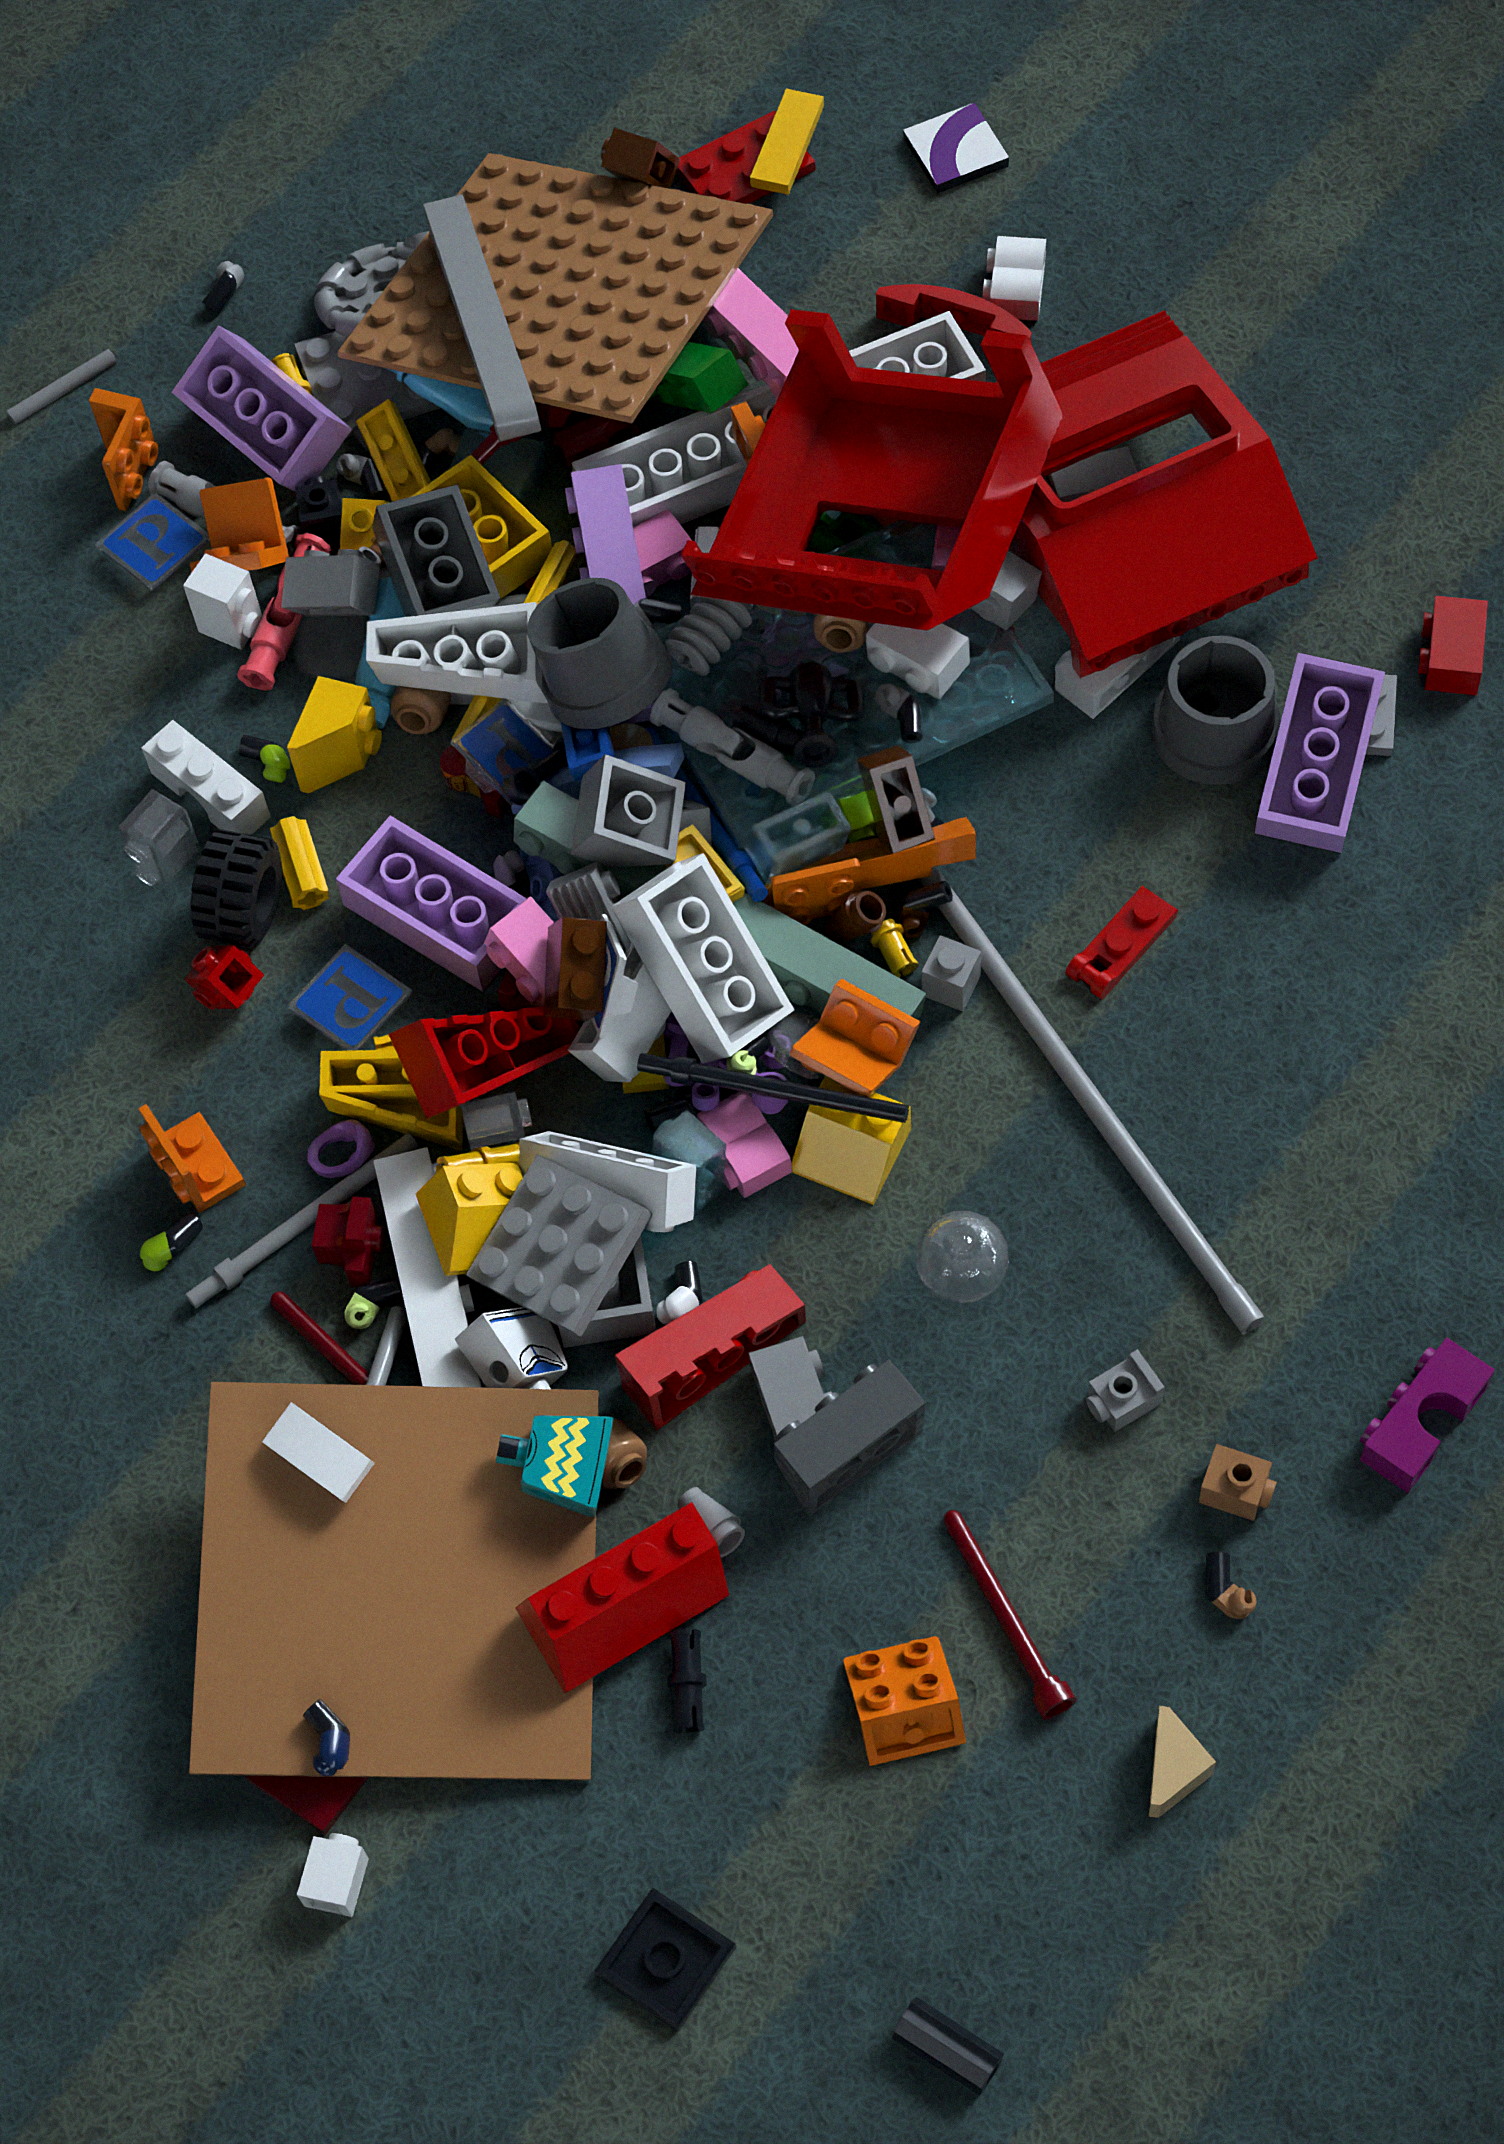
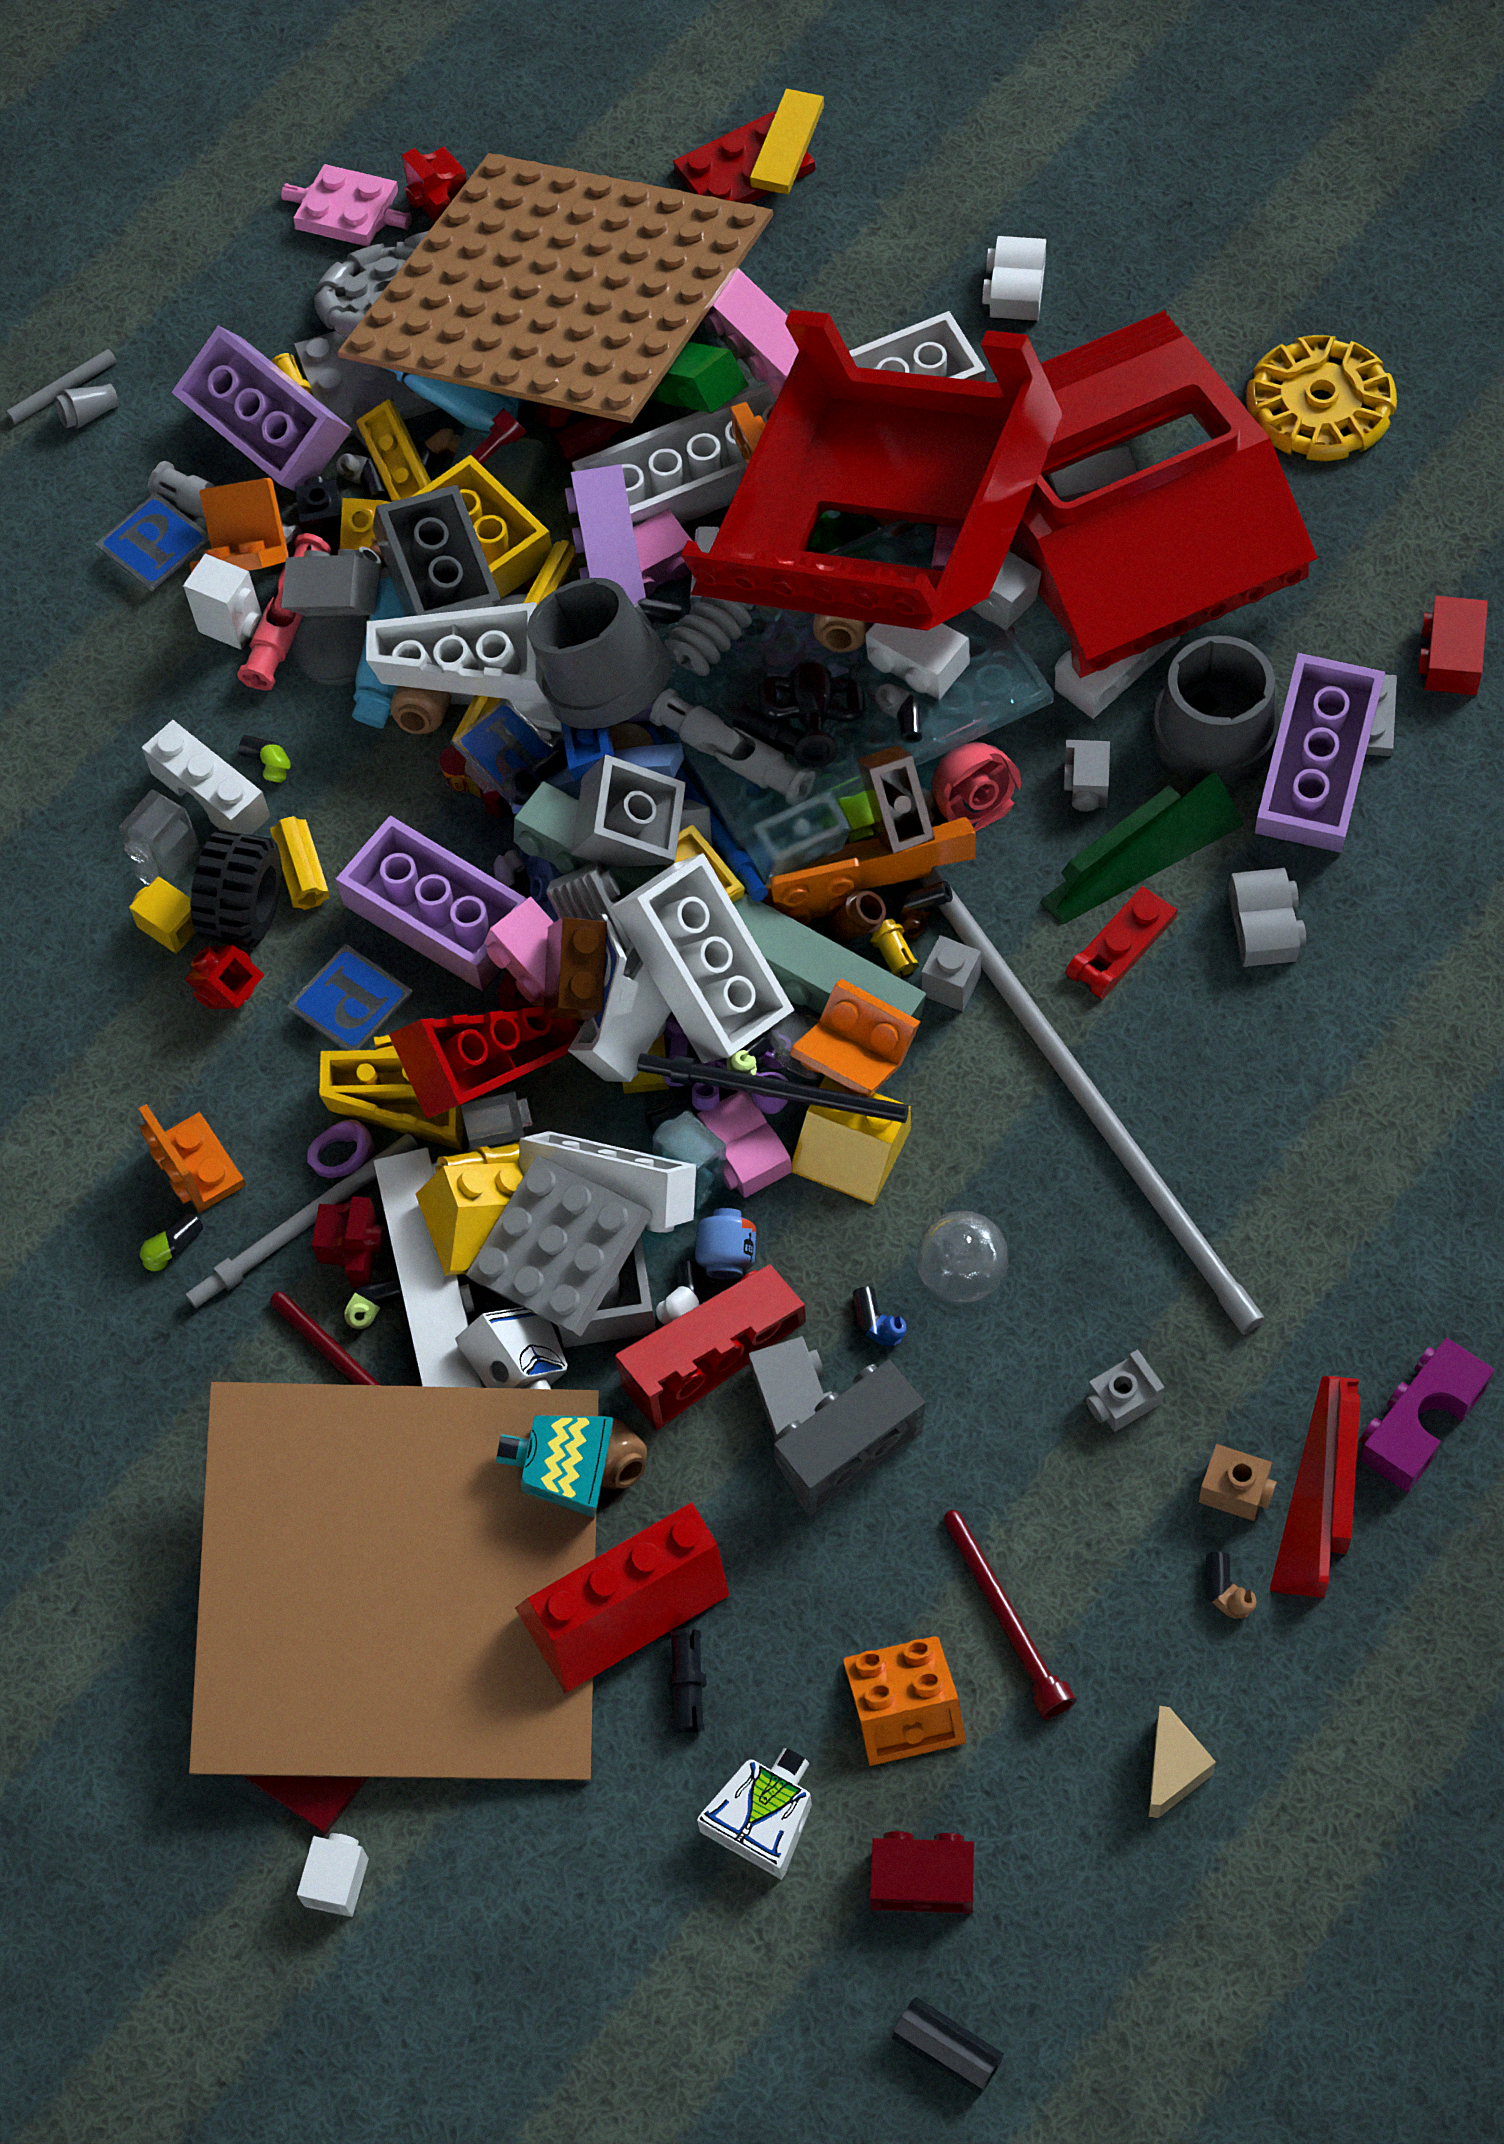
(85, 404): none -> light grey cone
(128, 440): orange bracket -> none
(164, 914): none -> yellow brick
(229, 280): black arm -> none
(318, 1452): white slope -> none
(333, 734): yellow slope -> none
(334, 1739): arm -> none
(346, 205): none -> bright pink plate
(387, 1346): light grey bar -> none
(432, 180): none -> red brick
(482, 319): light grey beam -> none
(638, 159): reddish brown brick -> none
(665, 1959): black tile -> none
(717, 1518): light grey cone -> none
(725, 1244): none -> medium blue head
(761, 1812): none -> white torso
(874, 1324): none -> arm
(909, 302): red slope -> none
(922, 1873): none -> dark red brick
(955, 148): tile -> none
(981, 778): none -> coral cylinder
(1087, 773): none -> light grey brick
(1143, 845): none -> dark green wedge
(1265, 917): none -> light grey brick
(1318, 416): none -> yellow plate
(1323, 1492): none -> red wedge

